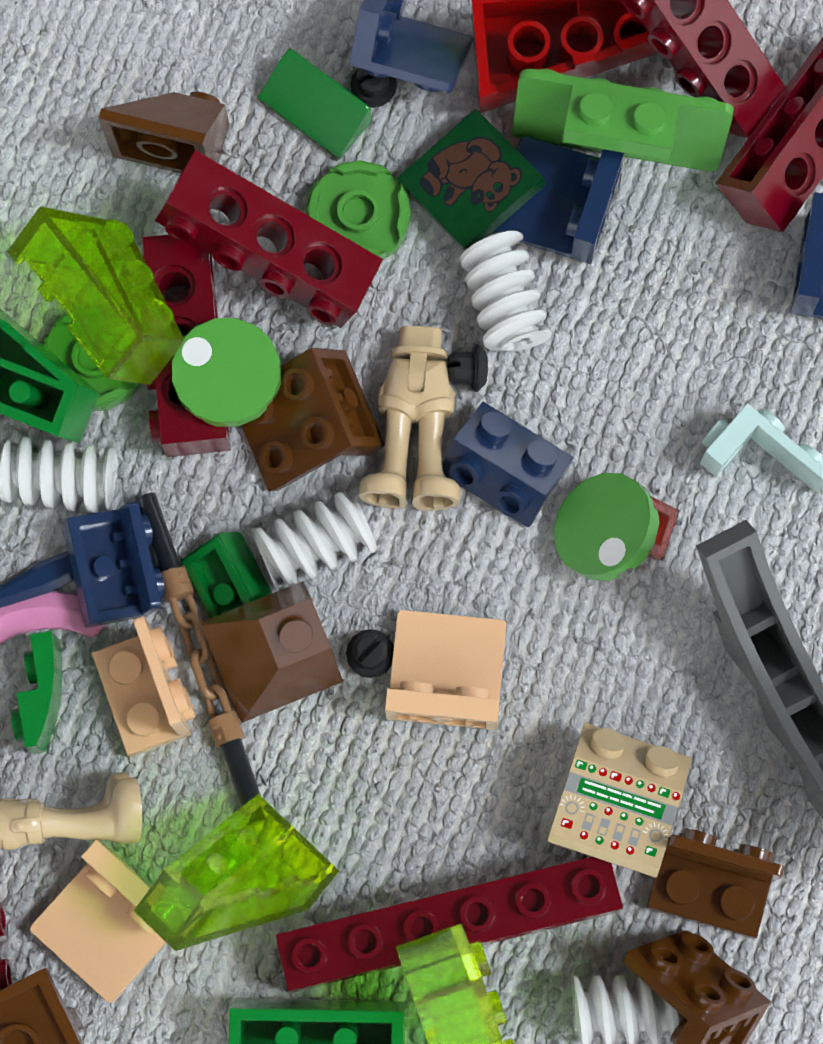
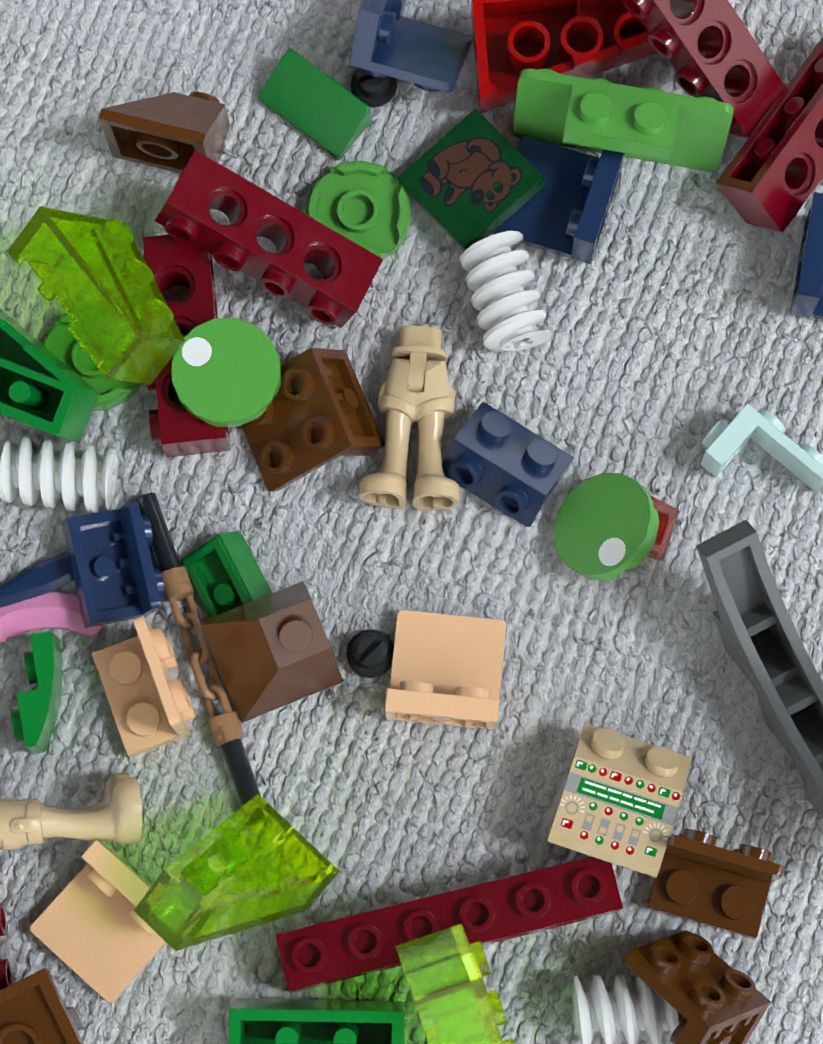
(314, 540): white piece -> none
(469, 367): black piece -> none

